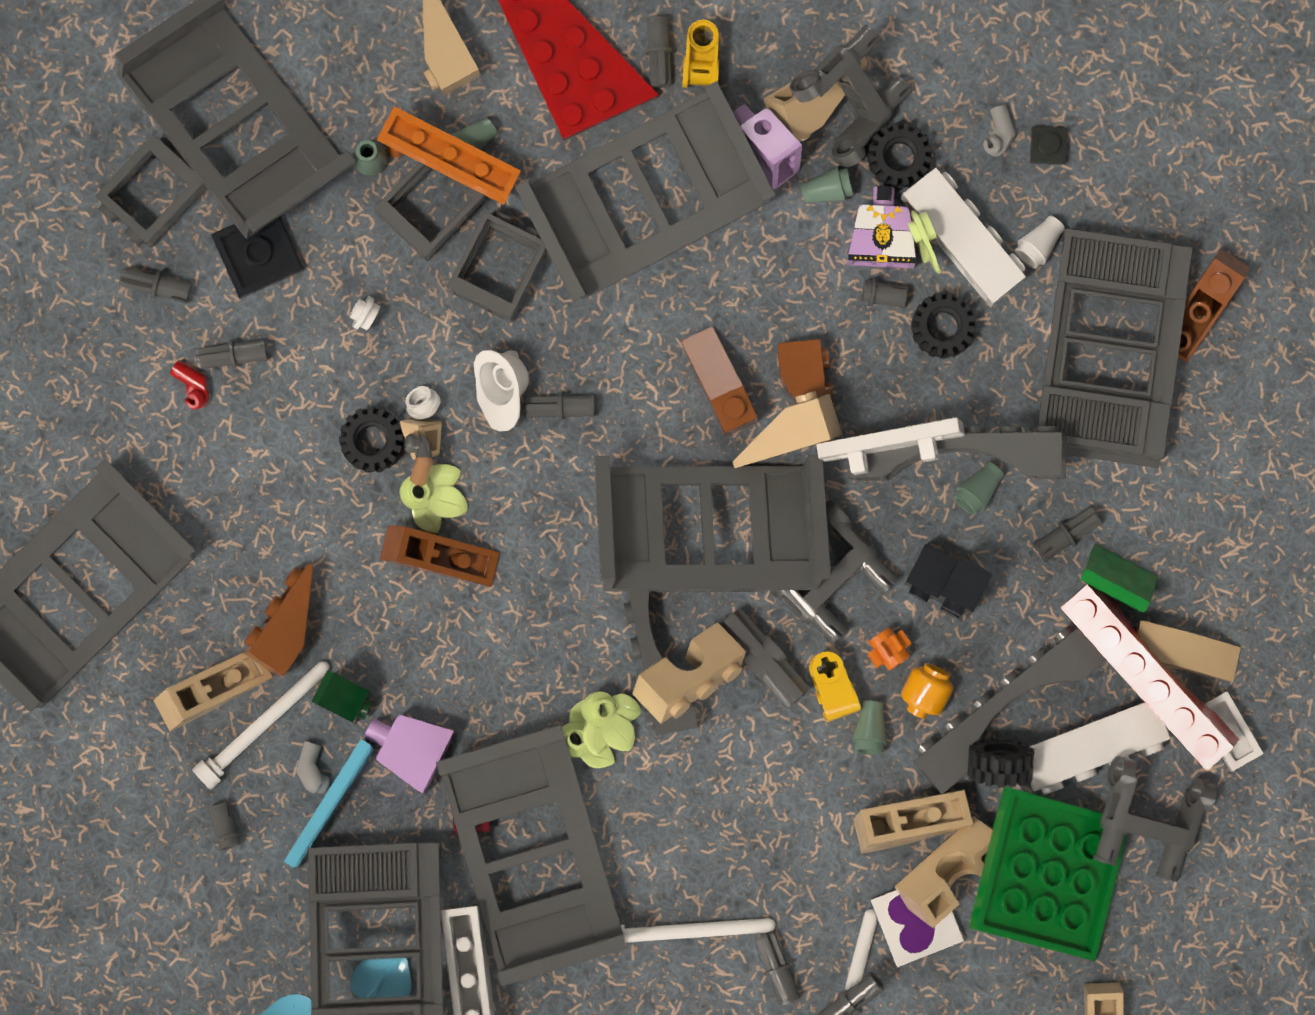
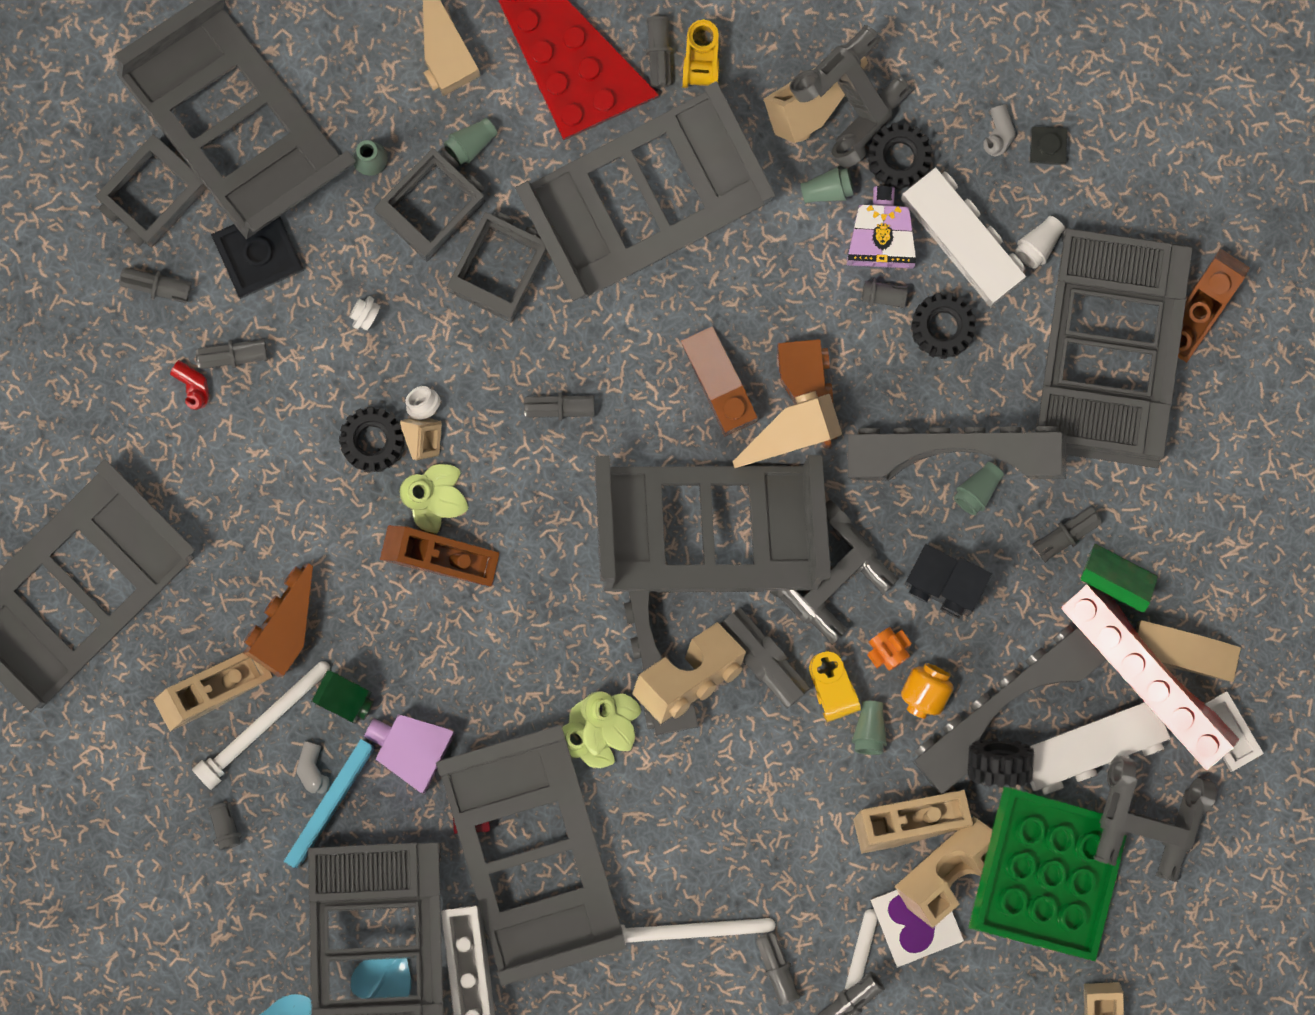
(423, 458): arm -> none
(447, 155): orange piece -> none
(499, 384): white piece -> none
(772, 144): lavender torso -> none
(922, 233): yellowish green plate -> none
(923, 435): white hinge -> none

